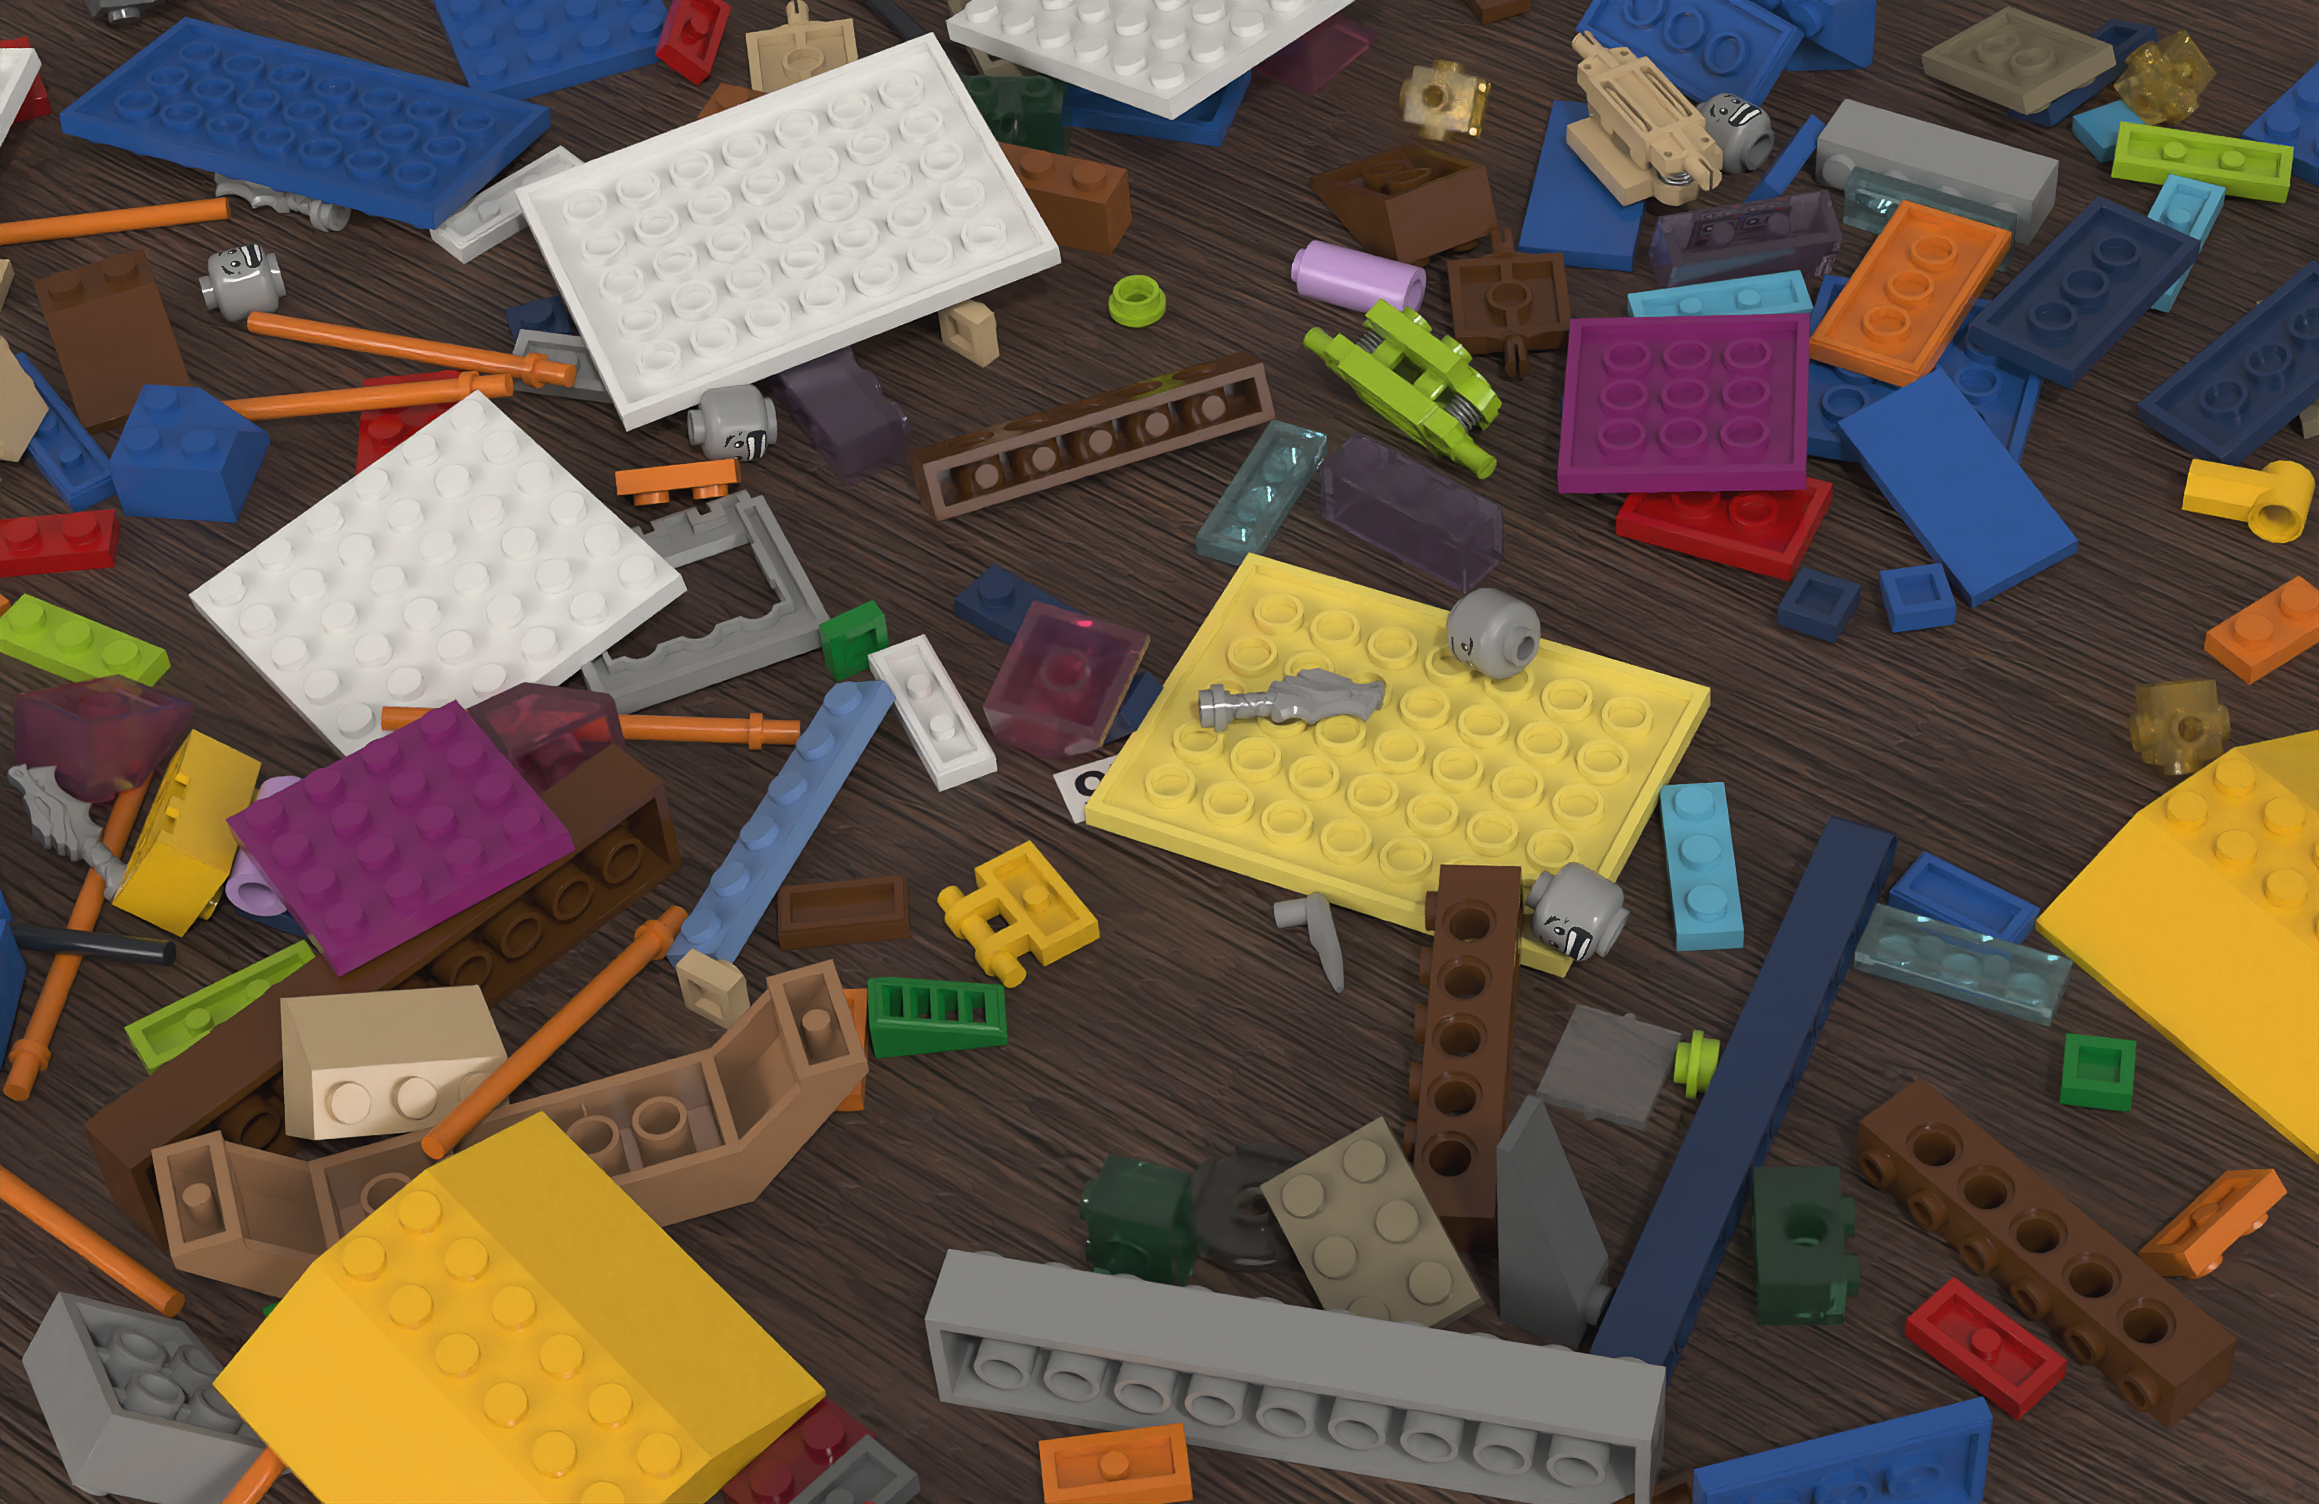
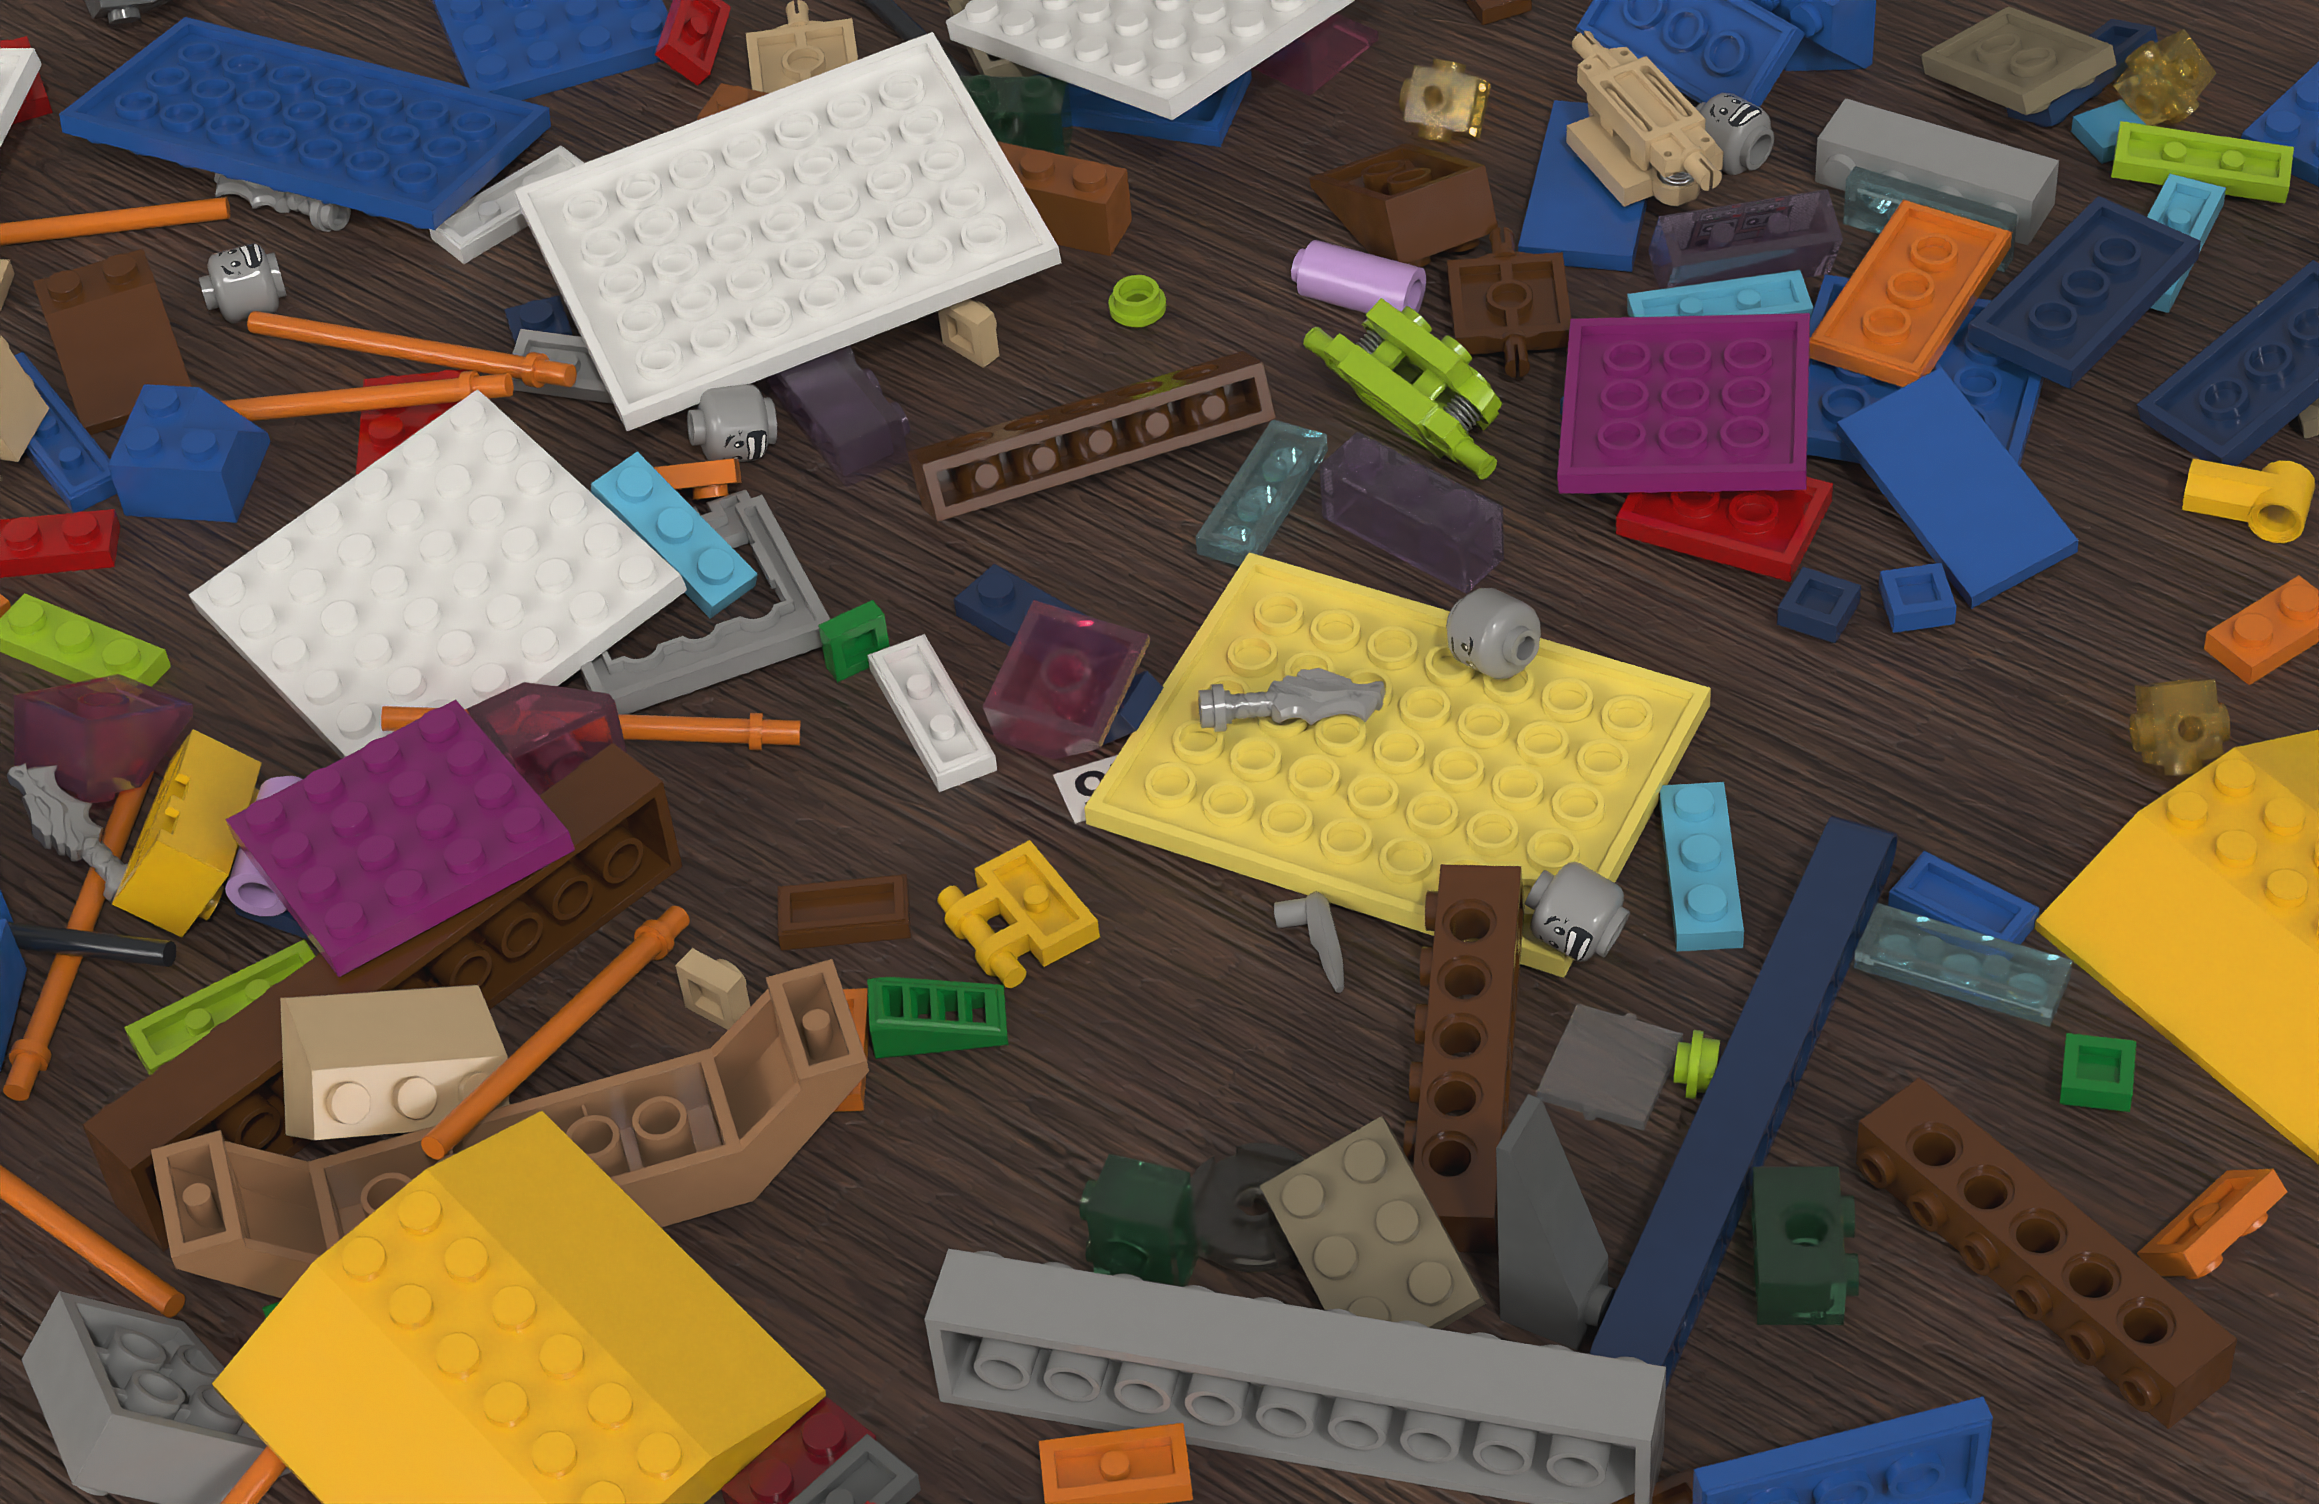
(675, 530): none -> medium azure plate
(783, 821): medium blue plate -> none
(1787, 161): blue tile -> none
(1985, 1348): red plate -> none

